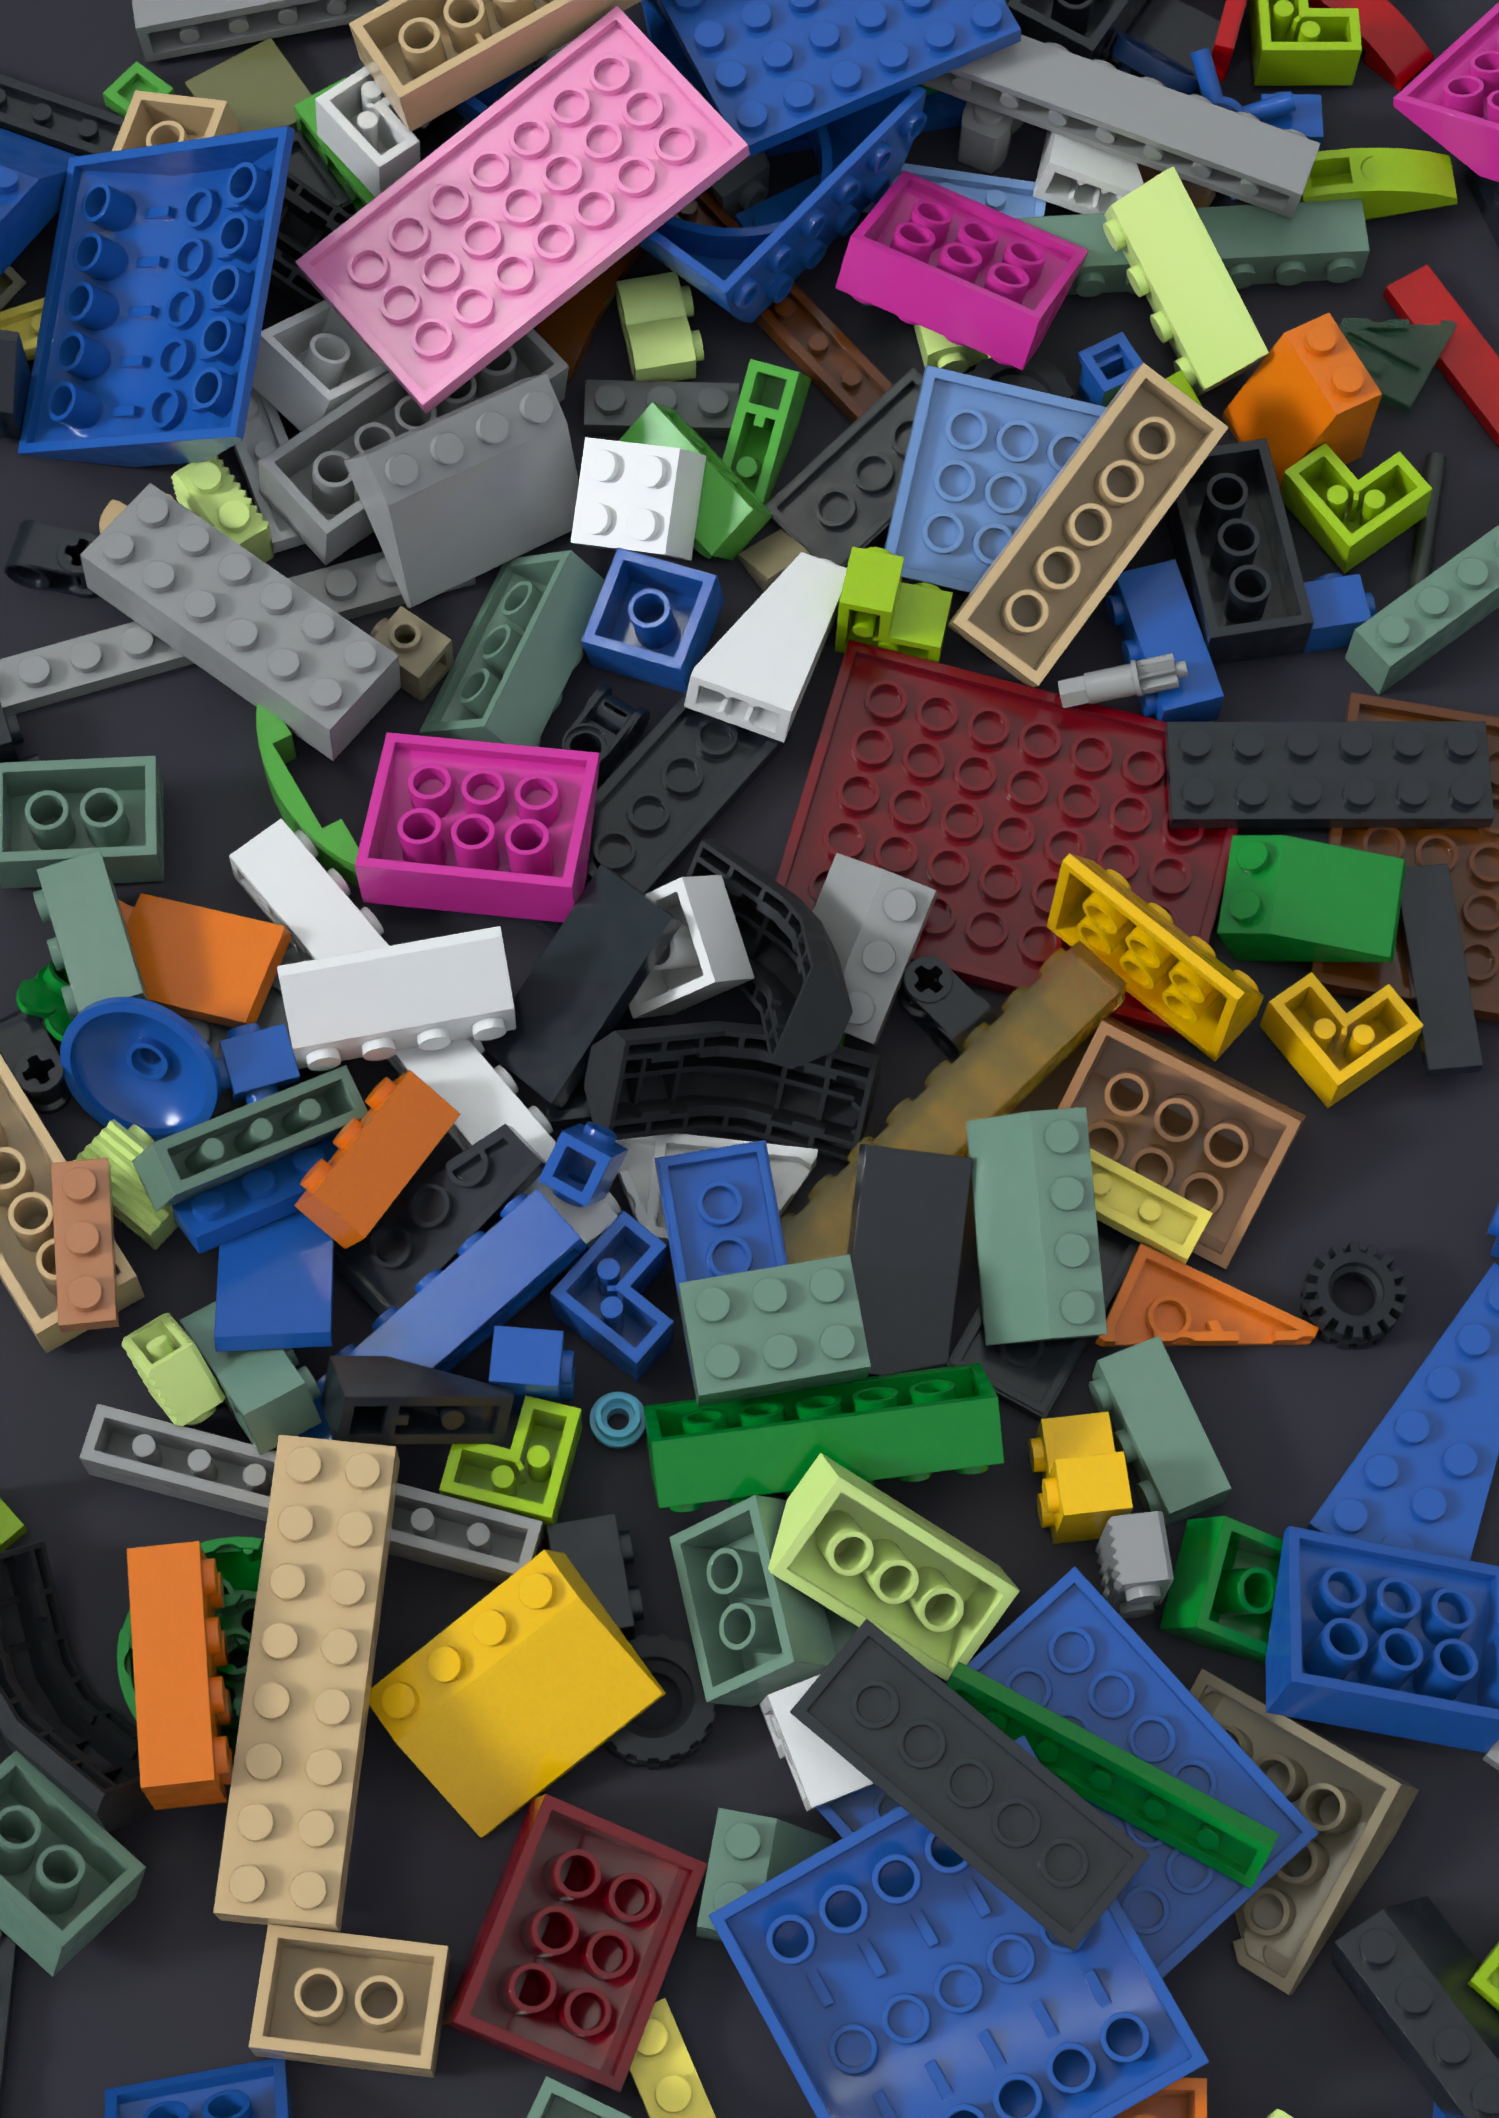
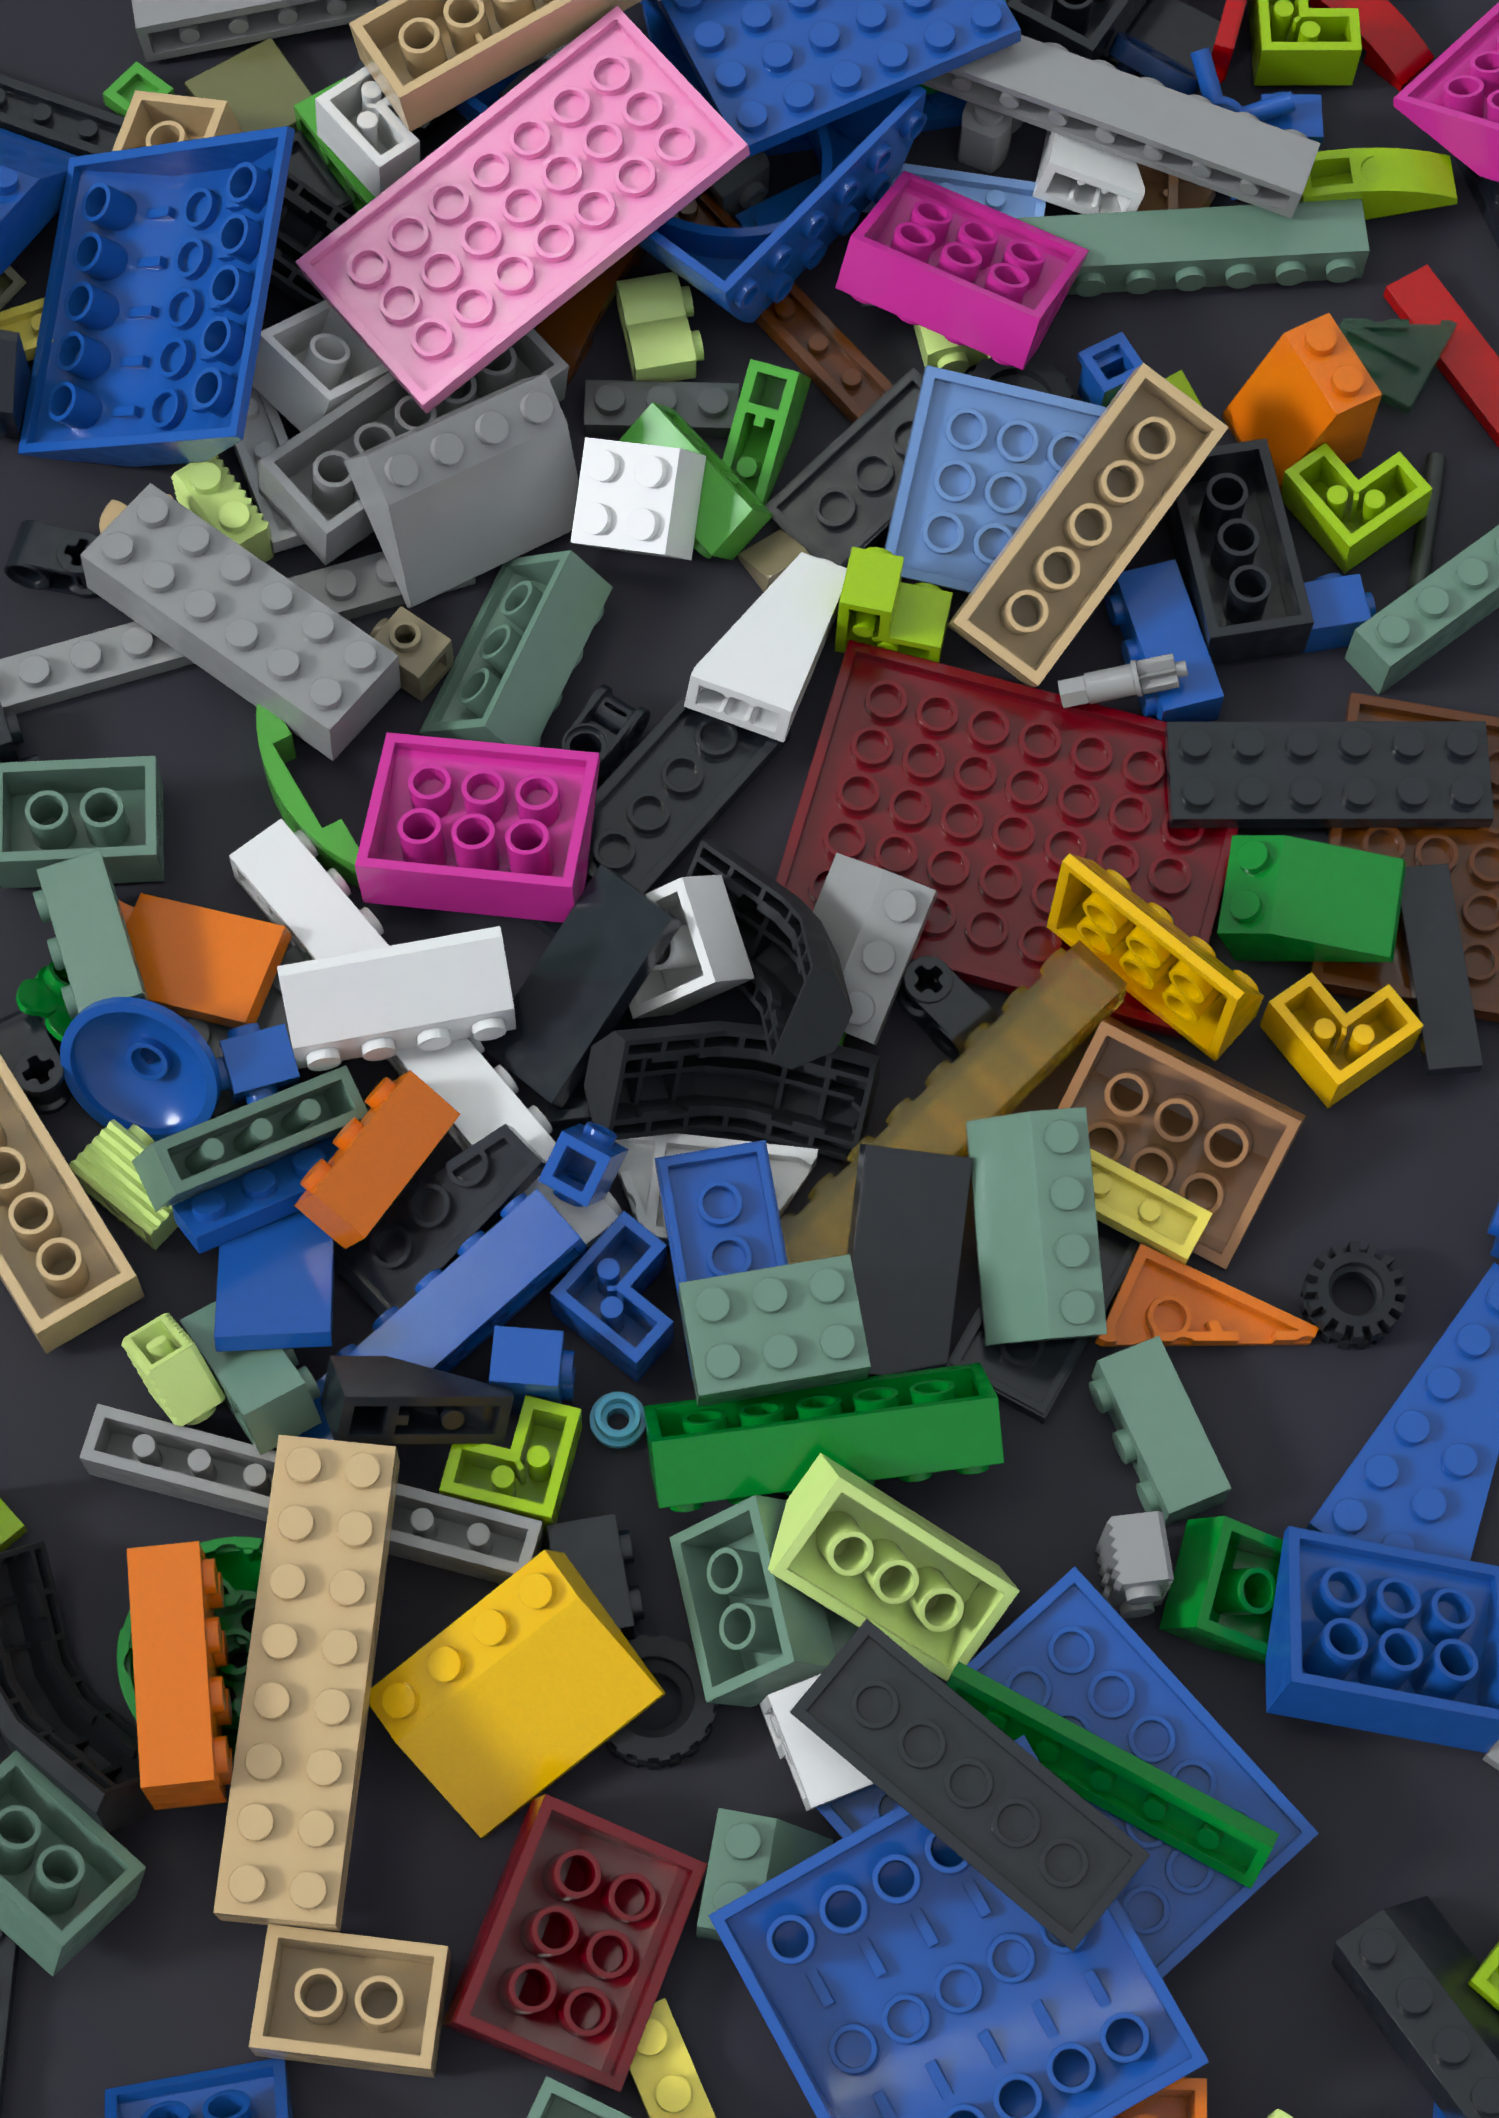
(84, 1245): nougat plate -> none
(652, 620): blue brick -> none
(1081, 1476): yellow brick -> none
(1184, 282): yellowish green slope -> none
(1341, 1796): dark tan slope -> none

